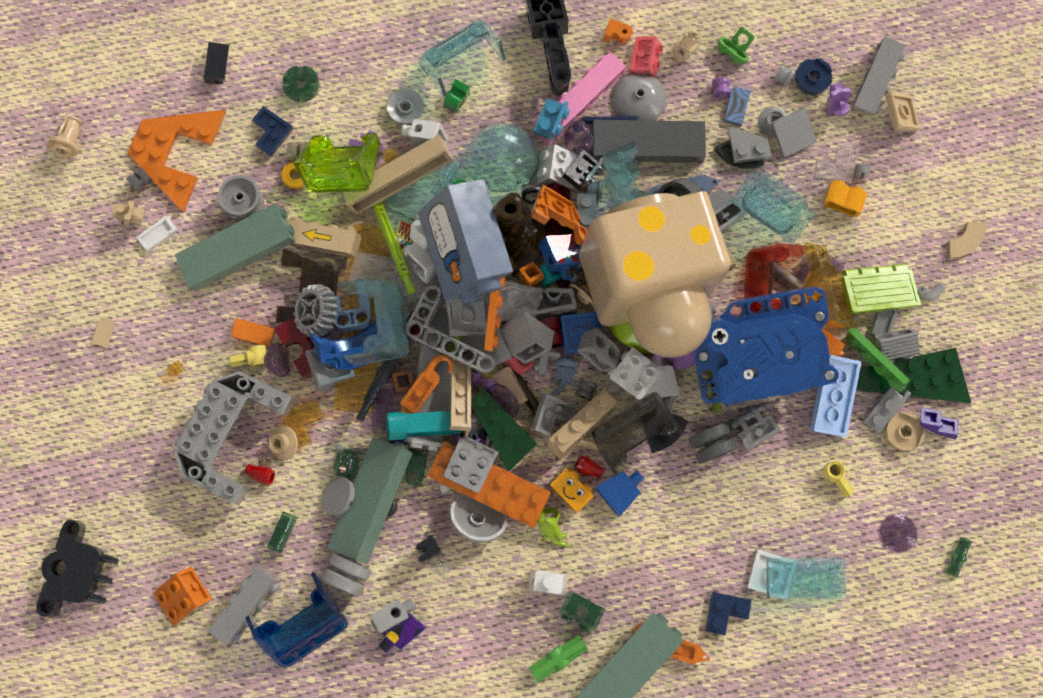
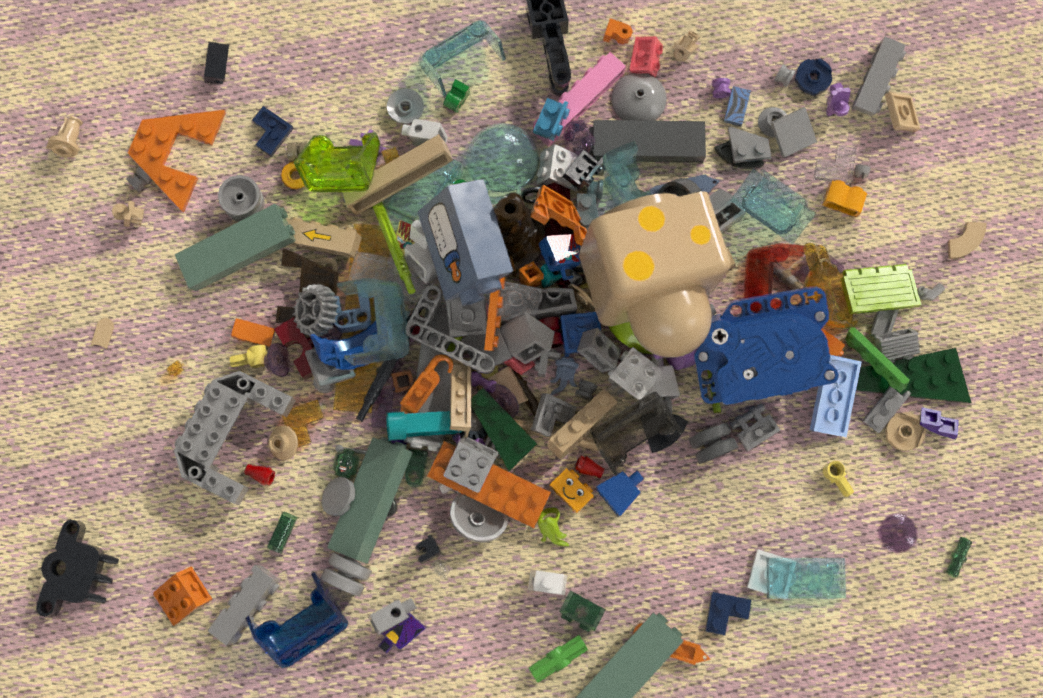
(157, 234): white tile -> none
(301, 74): clear green plate -> none
(589, 120): dark blue bar -> none
(732, 47): bright green bracket -> none

